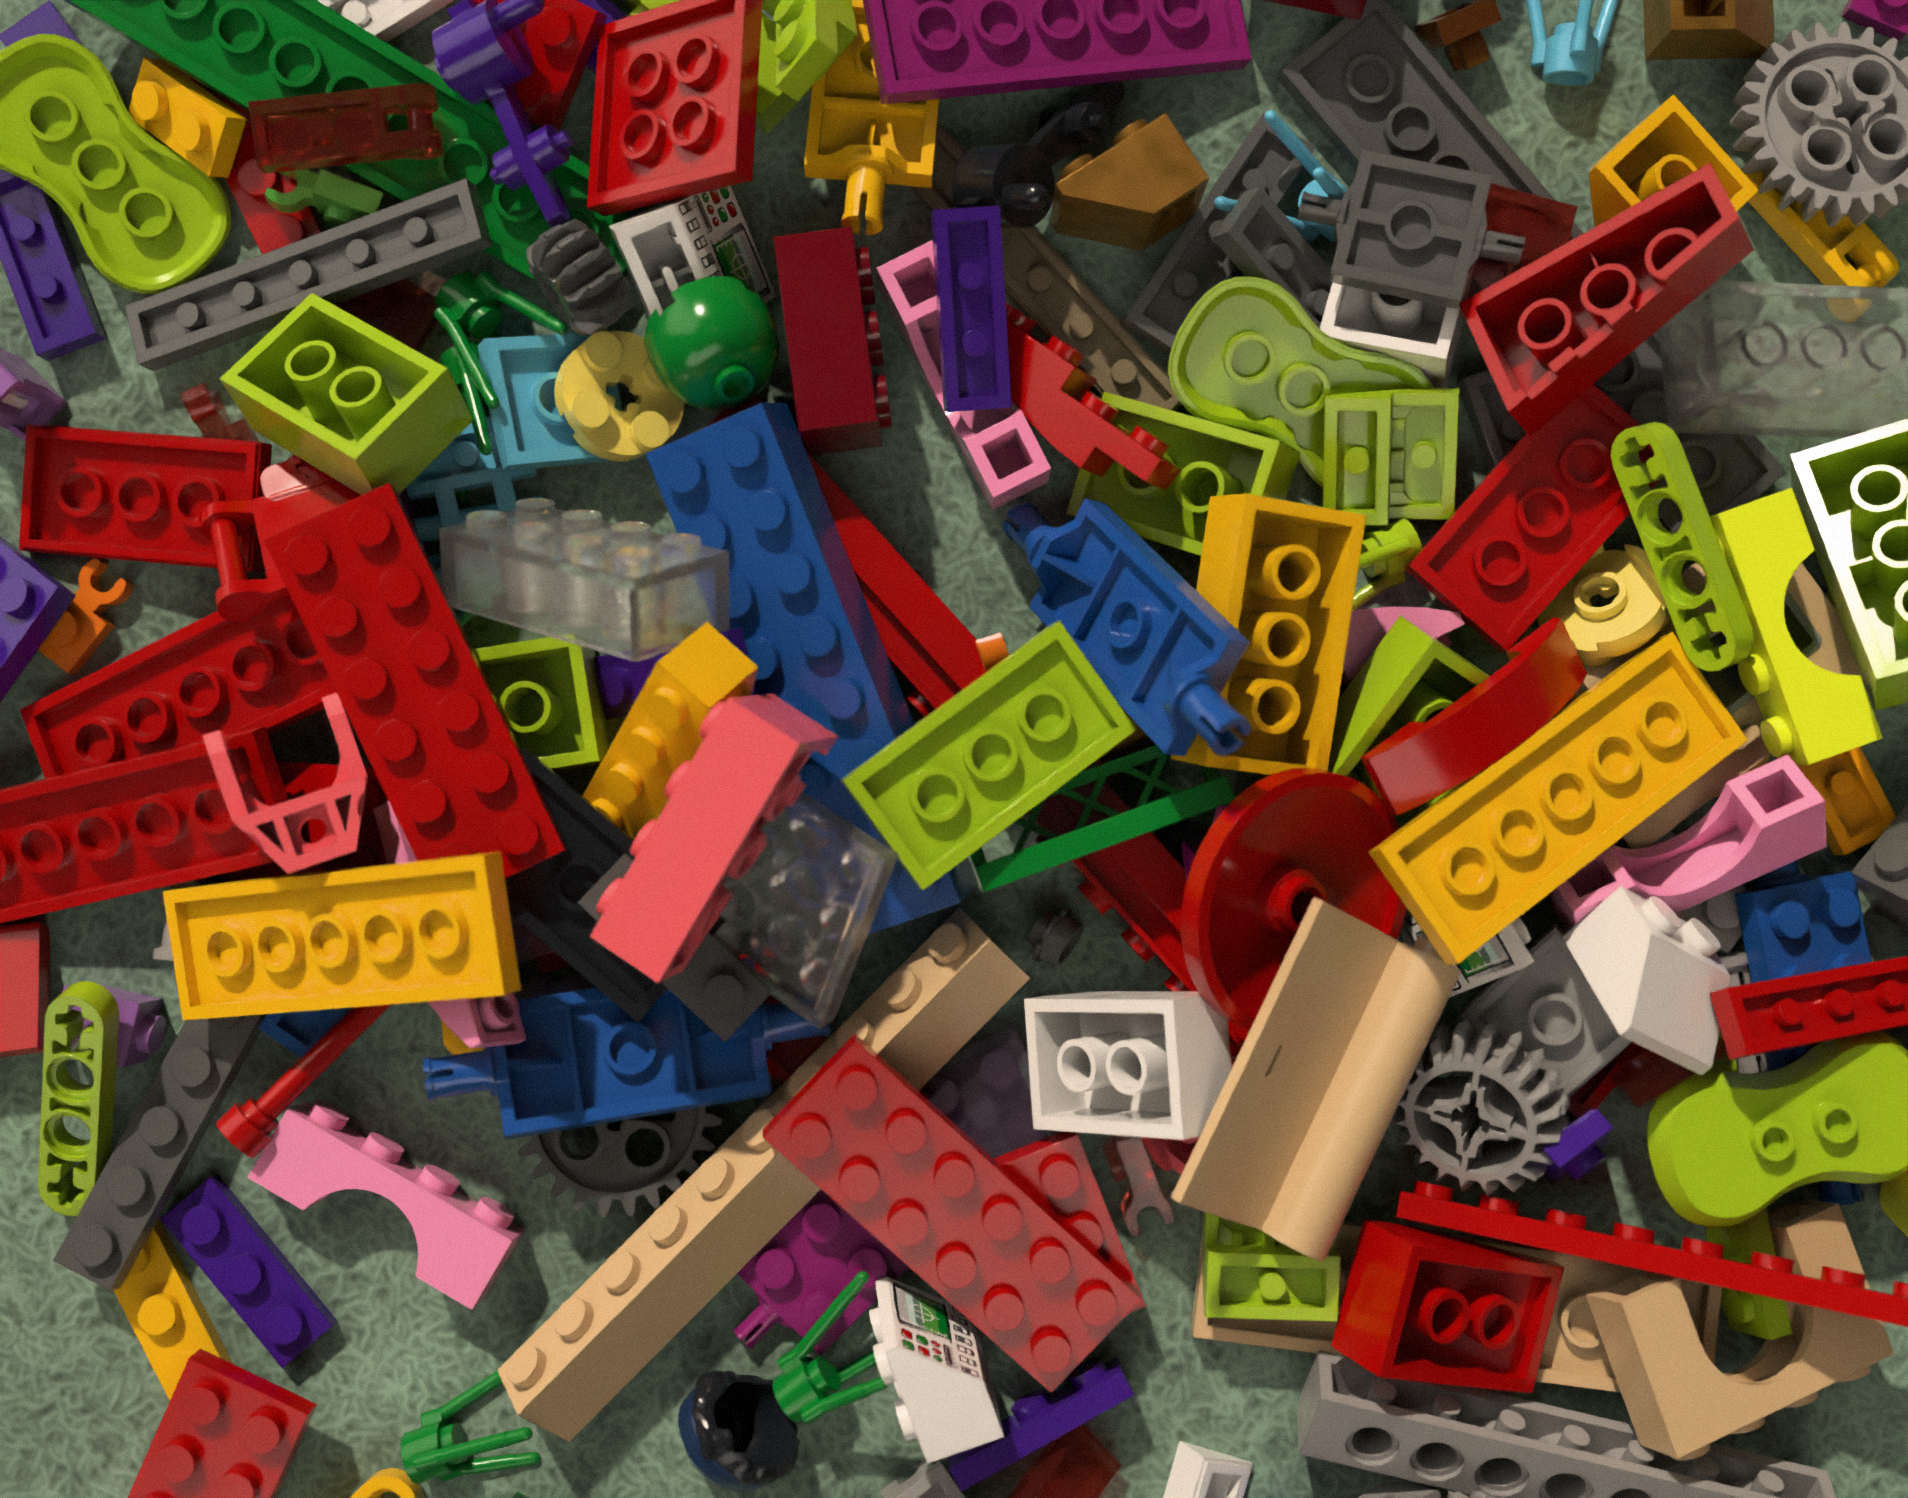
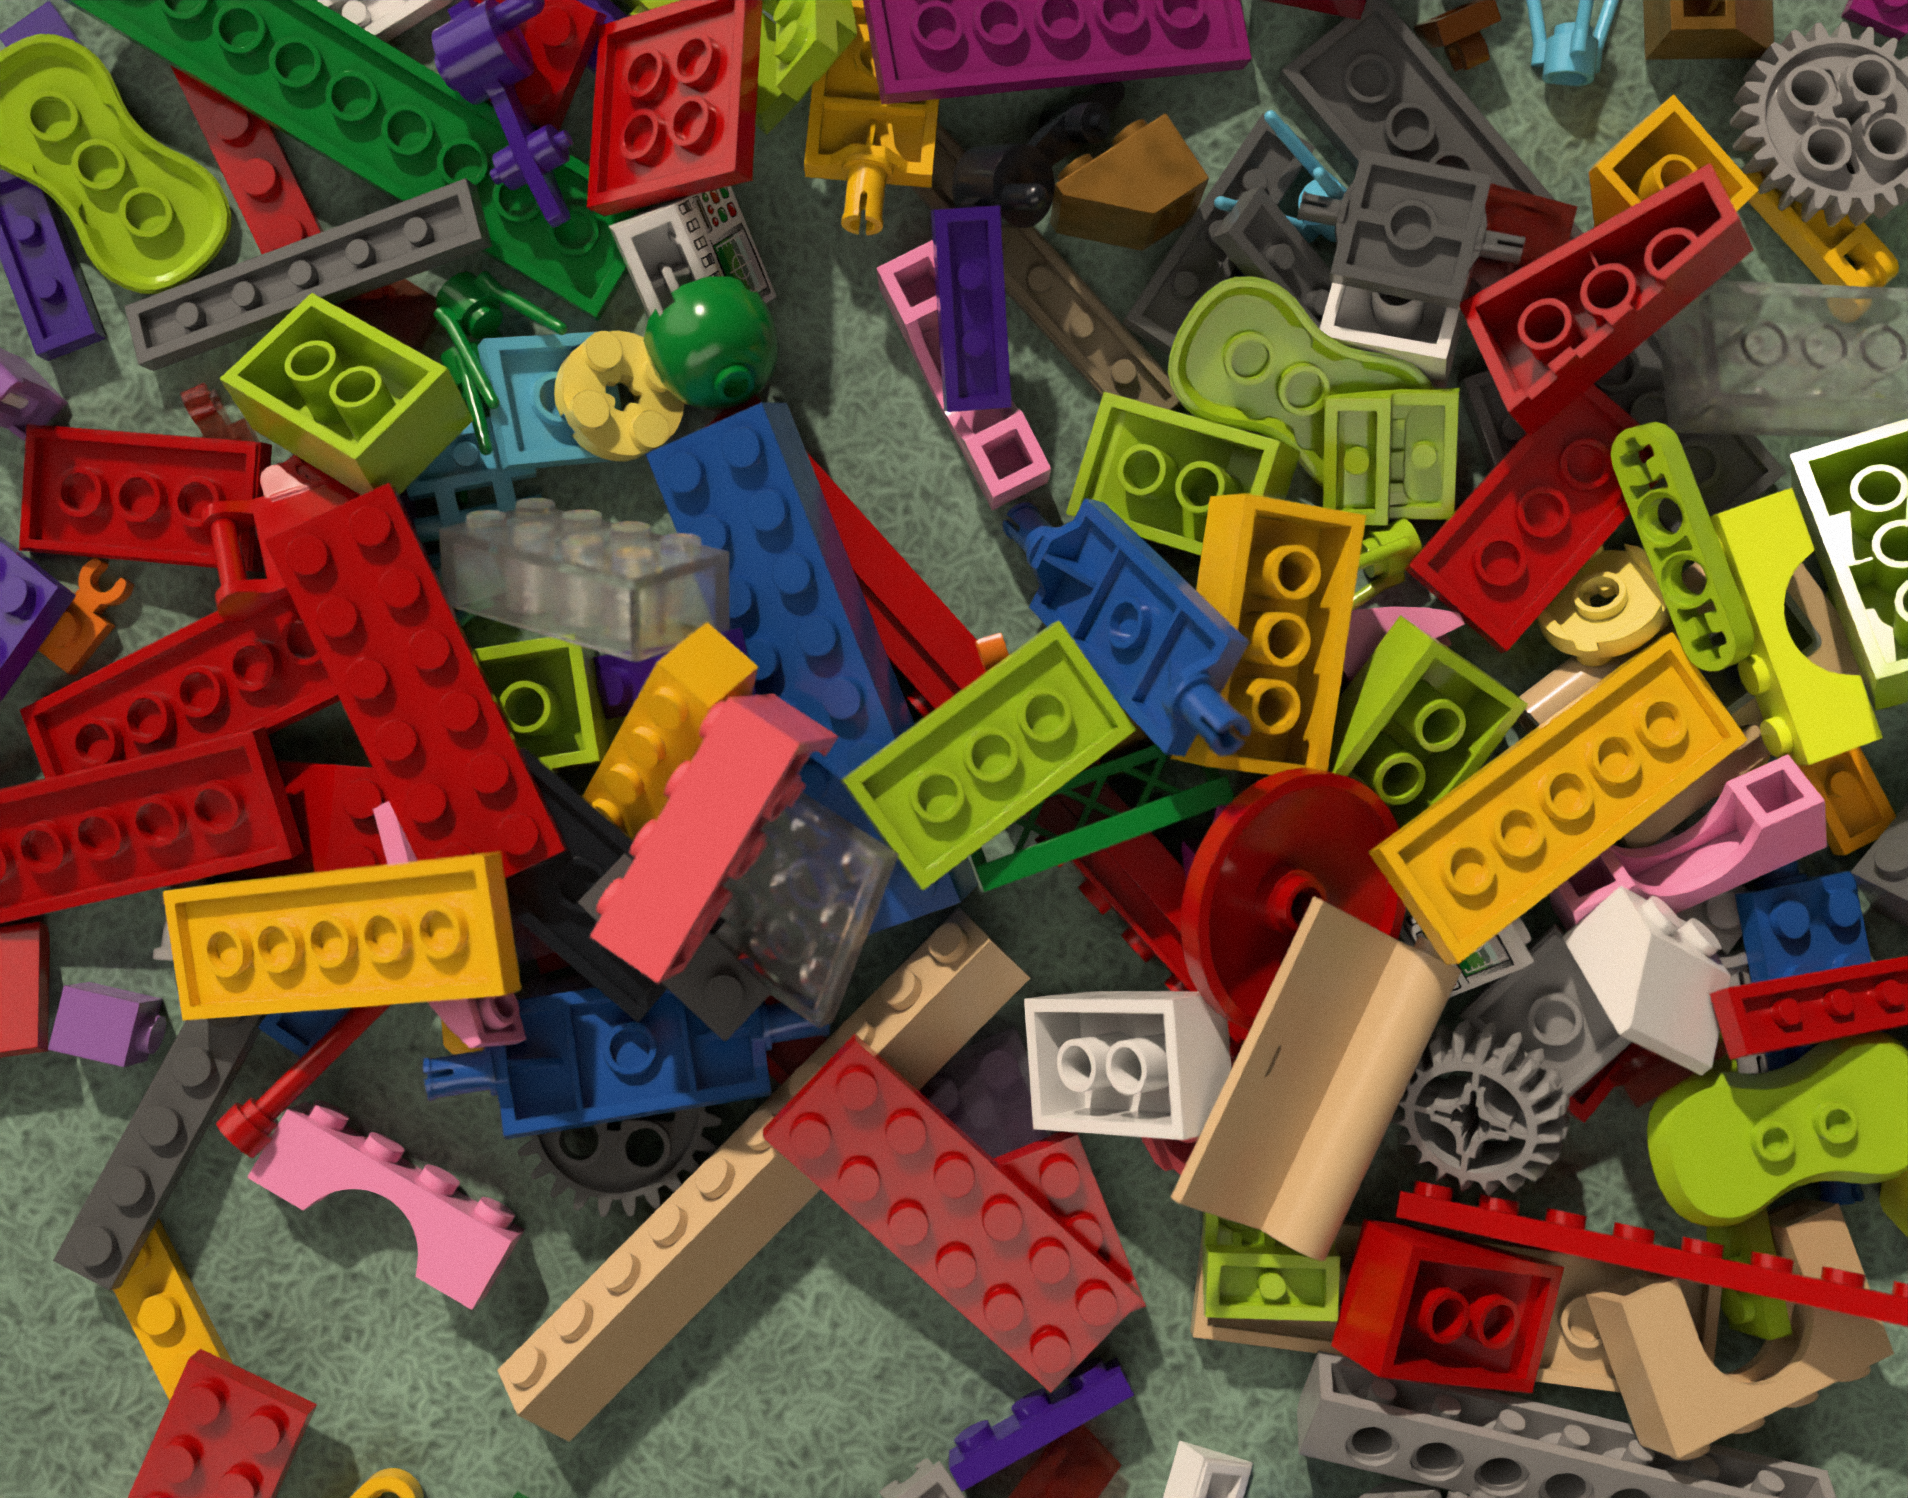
(67, 1097): lime beam -> none
(186, 117): yellow plate -> none
(249, 1270): dark purple plate -> none
(280, 826): coral piece -> none
(333, 196): bright green plate -> none
(344, 128): clear red plate -> none
(444, 1449): green plant -> none
(579, 277): dark grey gear -> none
(737, 1431): black hair -> none
(809, 1267): magenta plate -> none
(810, 1385): green plant -> none
(832, 340): dark red brick -> none
(936, 1371): white slope -> none
(1054, 937): dark grey plate -> none
(1073, 420): red slope -> none
(1130, 1160): clear red plate -> none
(1480, 725): red slope -> none
(1578, 1148): dark purple plate -> none

